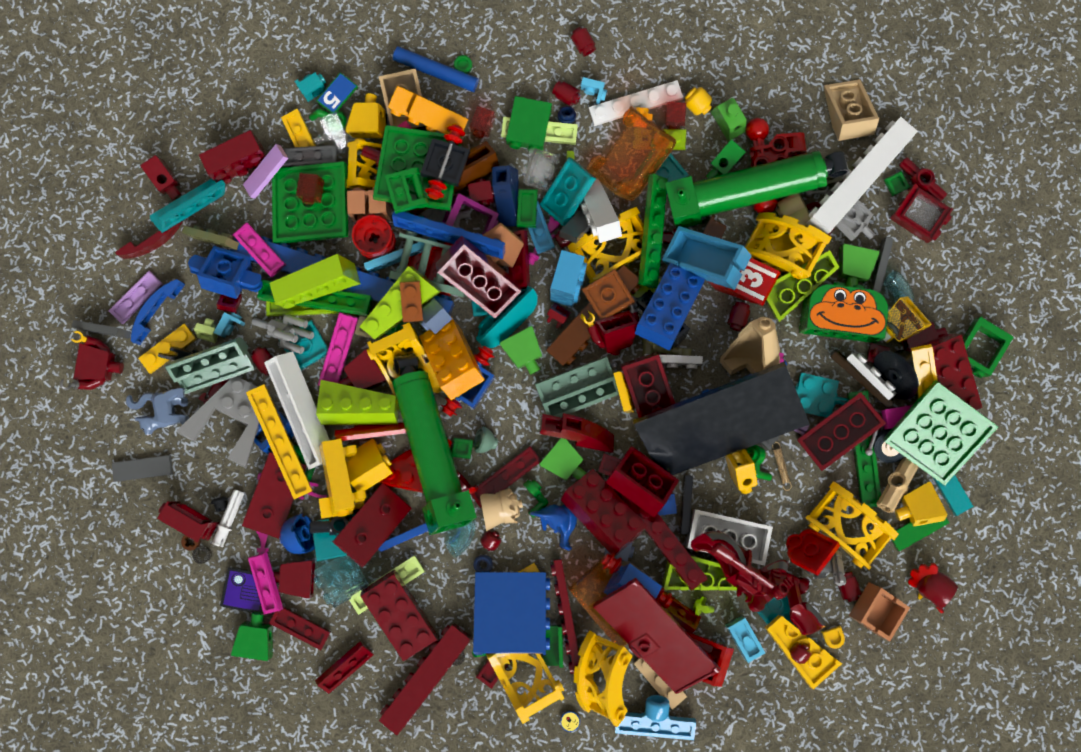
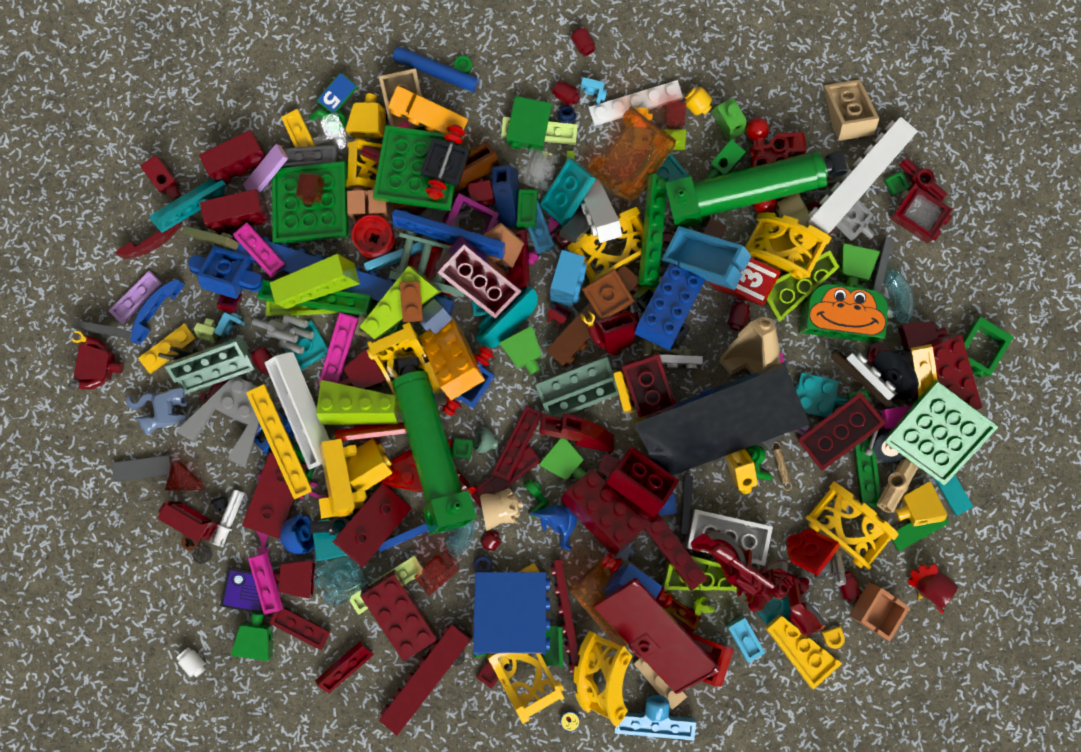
(182, 479): none -> clear red slope
(191, 662): none -> white brick
(234, 211): none -> dark red brick
(311, 85): teal brick -> none
(400, 192): green plate -> none
(437, 572): none -> clear red panel
(482, 122): clear red brick -> none
(517, 444): none -> dark red tile
(800, 652): dark red piece -> none
(905, 320): torso -> none

